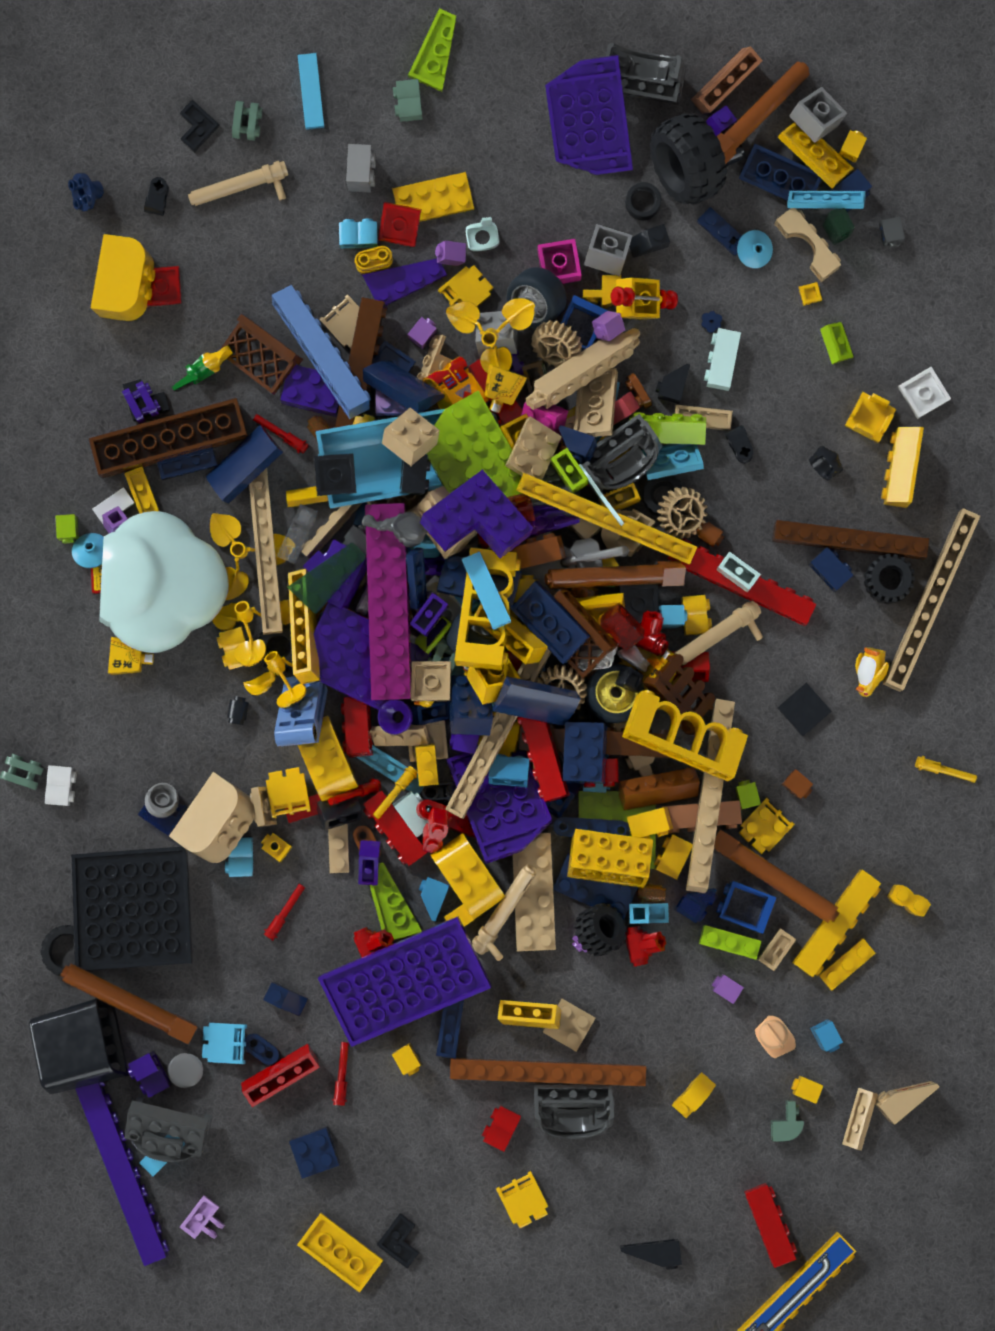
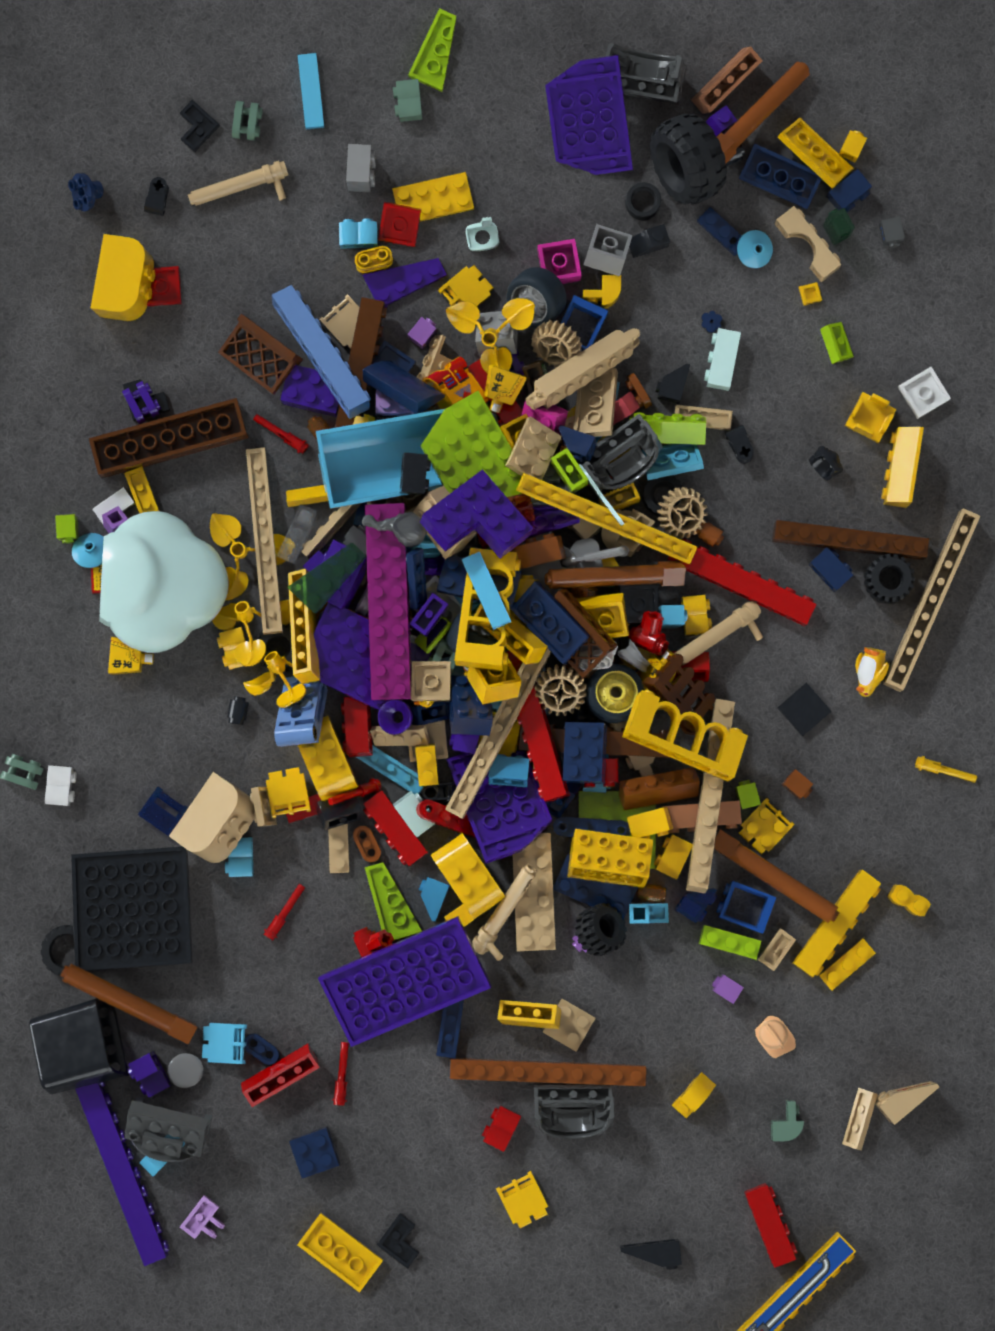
(161, 800): light grey piece -> none
(187, 463): dark blue plate -> none
(204, 367): animal -> none
(243, 464): dark blue slope -> none
(283, 847): yellow brick -> none
(285, 999): dark blue slope -> none
(335, 474): black plate -> none
(369, 862): dark purple slope -> none
(401, 785): yellow pin -> none
(407, 1060): yellow brick -> none
(410, 436): tan brick -> none
(435, 830): red brick -> none
(451, 253): medium lavender brick -> none
(536, 701): dark blue slope -> none
(608, 325): medium lavender brick -> none
(622, 626): clear red brick -> none
(629, 679): black slope -> none
(641, 298): yellow brick -> none
(642, 945): red piece -> none
(738, 572): light aqua brick -> none
(806, 1089): yellow brick -> none
(818, 114): light grey brick -> none
(827, 199): medium azure tile -> none
(827, 1036): dark azure brick -> none

